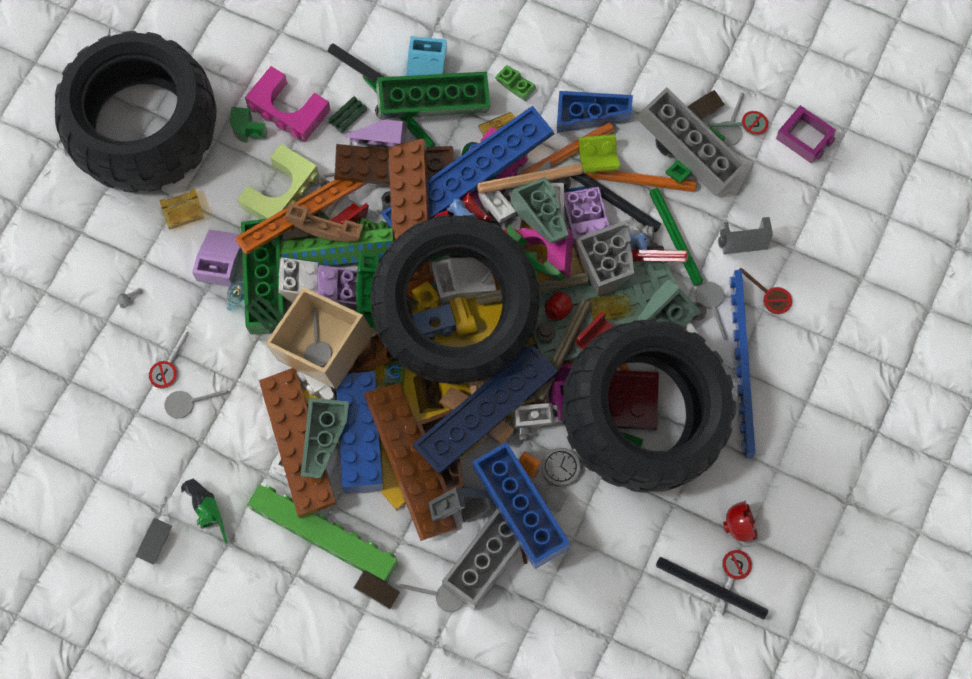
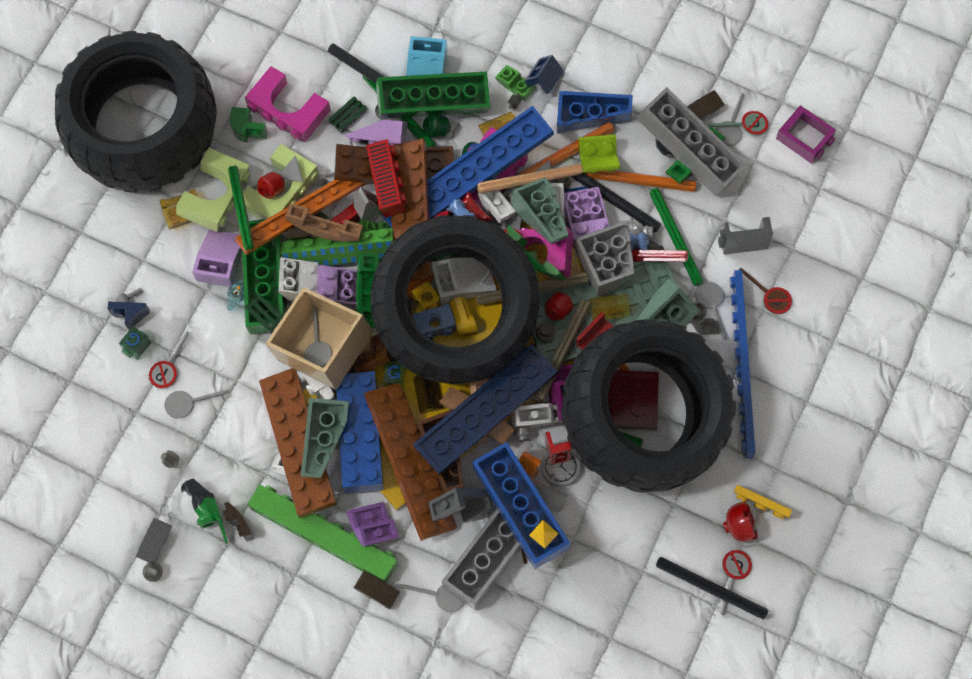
(132, 311): none -> dark blue slope
(134, 343): none -> clear green brick
(152, 577): none -> clear smoke plate
(170, 459): none -> clear smoke plate
(213, 212): none -> yellowish green arch
(231, 514): none -> dark brown slope
(240, 208): none -> green axle
(271, 185): none -> red head
(290, 172): none -> light grey piece
(366, 204): none -> light grey slope
(372, 524): none -> medium lavender slope
(386, 178): none -> red brick
(436, 126): none -> dark green head
(514, 101): none -> clear smoke plate
(543, 534): none -> yellow slope
(545, 73): none -> dark blue panel
(557, 453): none -> red panel
(709, 326): none -> clear smoke plate
(761, 502): none -> yellow plate

